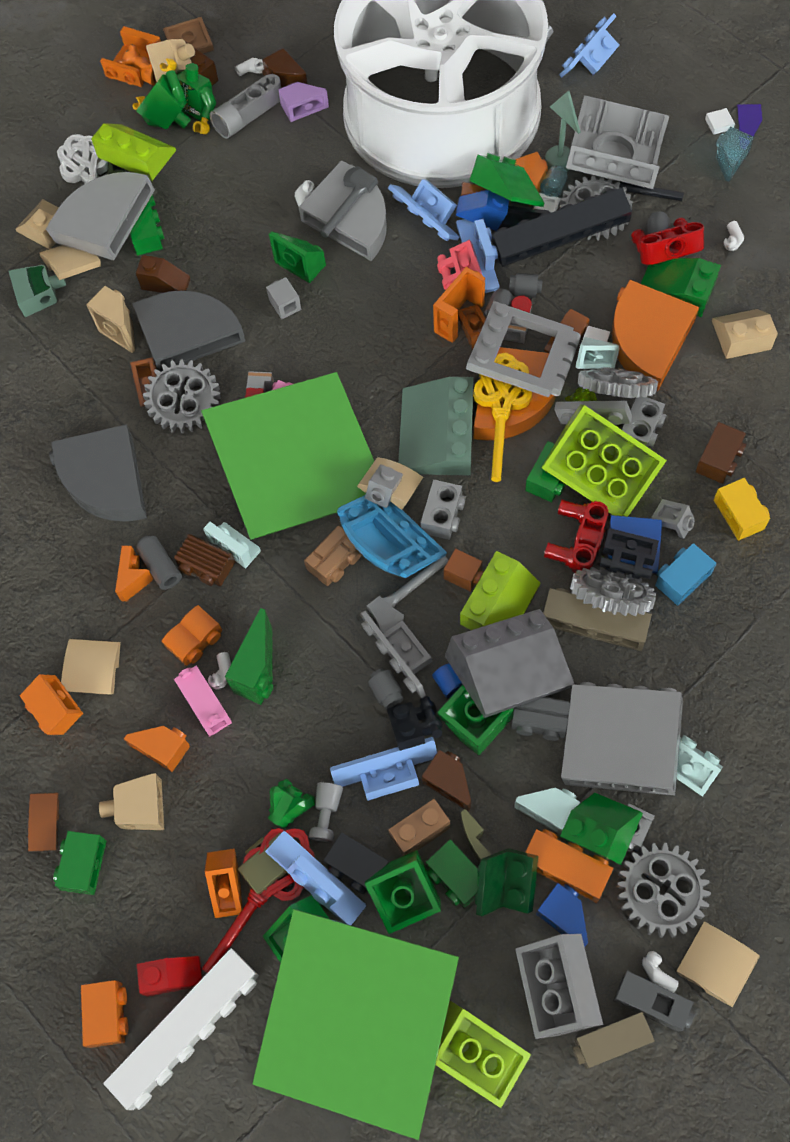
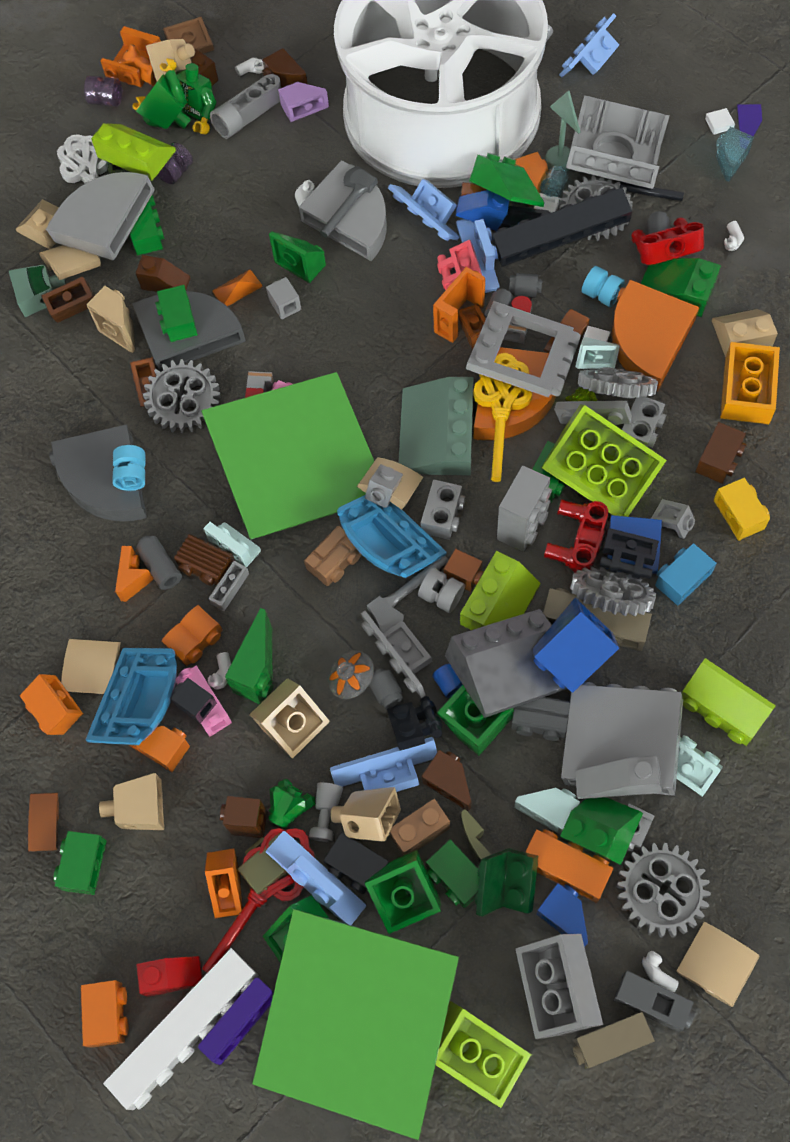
(68, 299): none -> reddish brown brick
(103, 91): none -> clear purple wheel
(129, 467): none -> medium azure wheel
(135, 696): none -> dark azure slope
(176, 313): none -> green brick
(178, 163): none -> clear purple wheel
(193, 700): none -> black brick
(228, 586): none -> light grey piece
(237, 288): none -> orange slope
(237, 1022): none -> dark purple slope
(244, 816): none -> reddish brown brick
(290, 717): none -> tan slope
(351, 675): none -> clear dish
(368, 814): none -> tan torso
(449, 594): none -> light grey wheel
(523, 509): none -> light grey brick
(574, 646): none -> blue slope
(599, 284): none -> medium azure wheel
(620, 778): none -> light grey slope
(726, 702): none -> lime slope
(750, 383): none -> light orange brick

